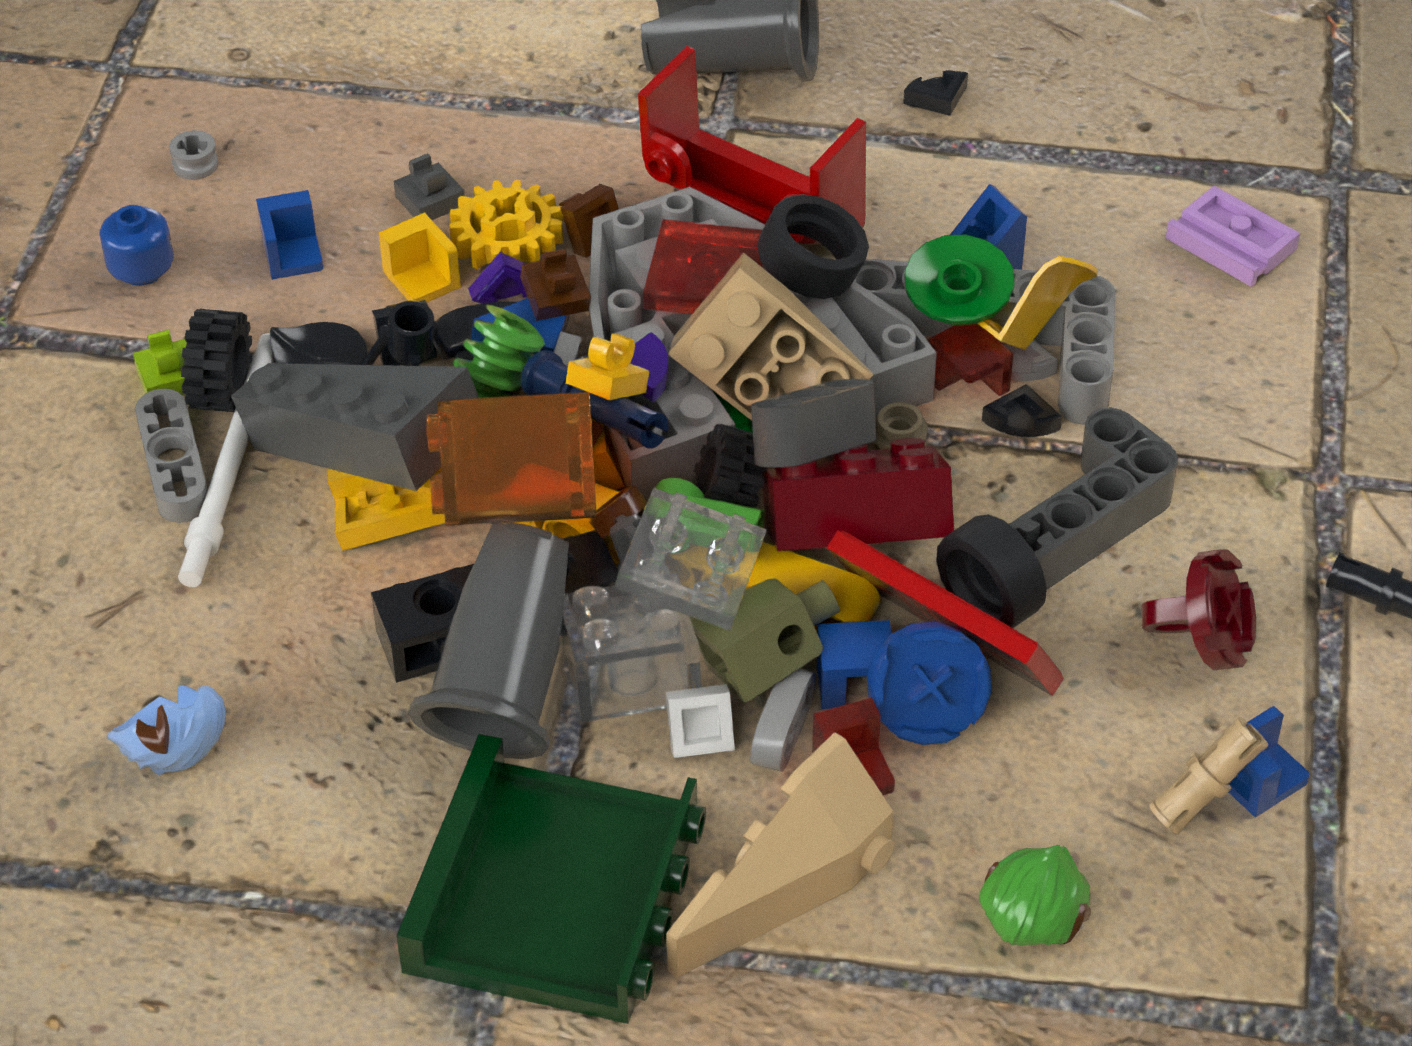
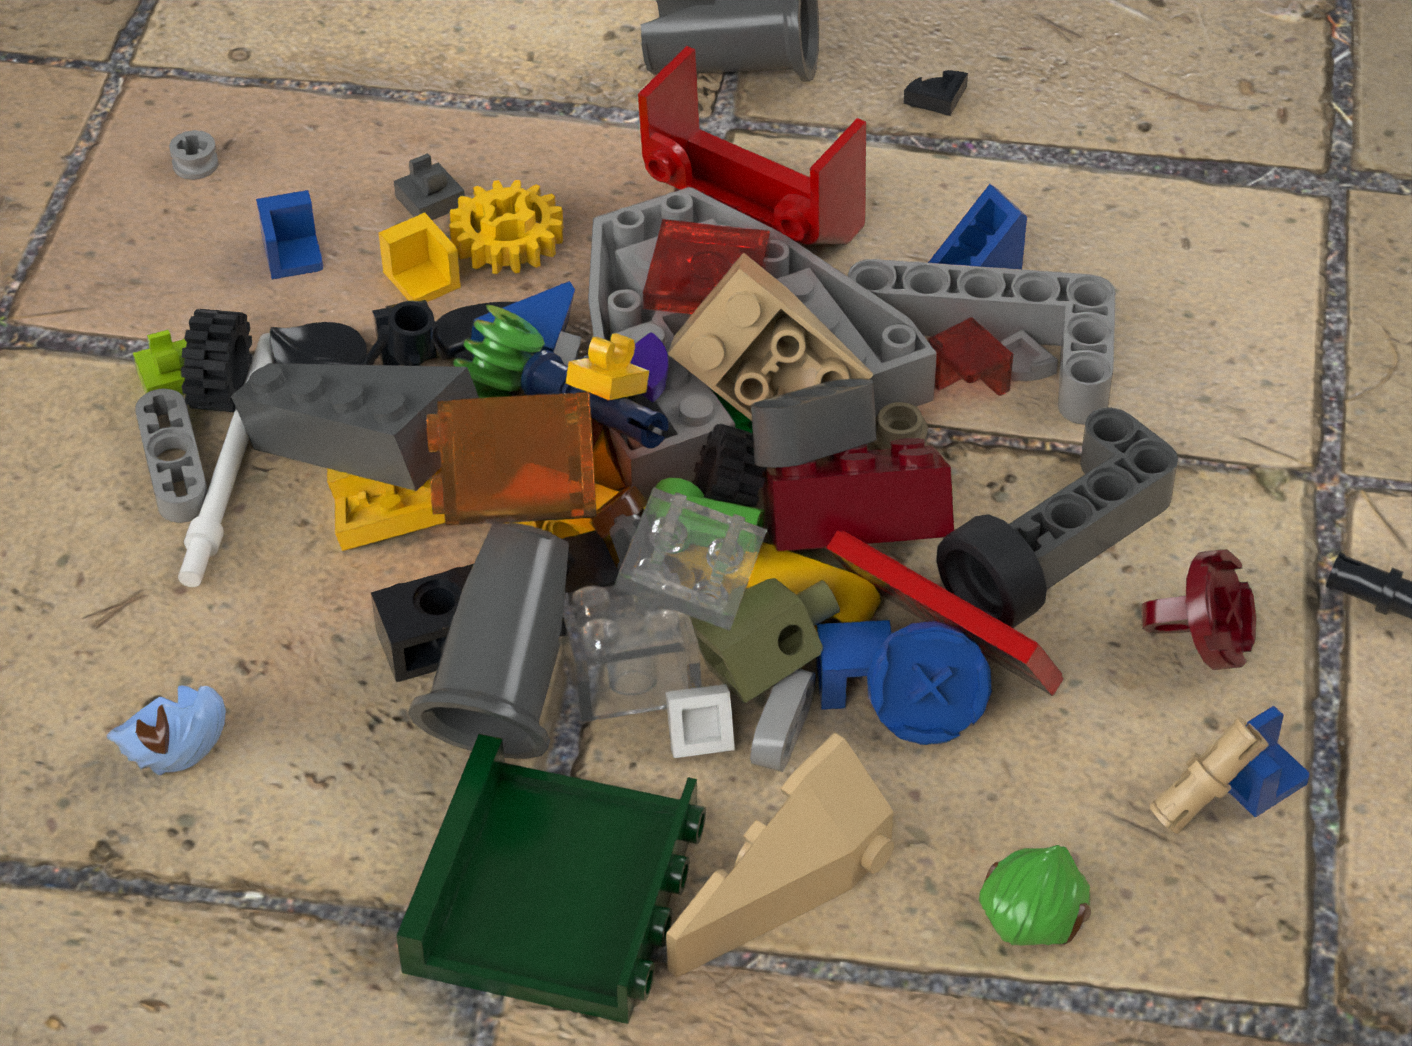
(136, 244): blue head -> none
(498, 280): dark purple tile -> none
(555, 285): reddish brown tile -> none
(579, 214): reddish brown tile -> none
(822, 222): black tyre -> none
(861, 728): clear red panel -> none
(962, 264): green dish -> none
(1022, 414): black tile -> none
(1041, 300): yellow piece -> none
(1232, 235): lavender plate -> none

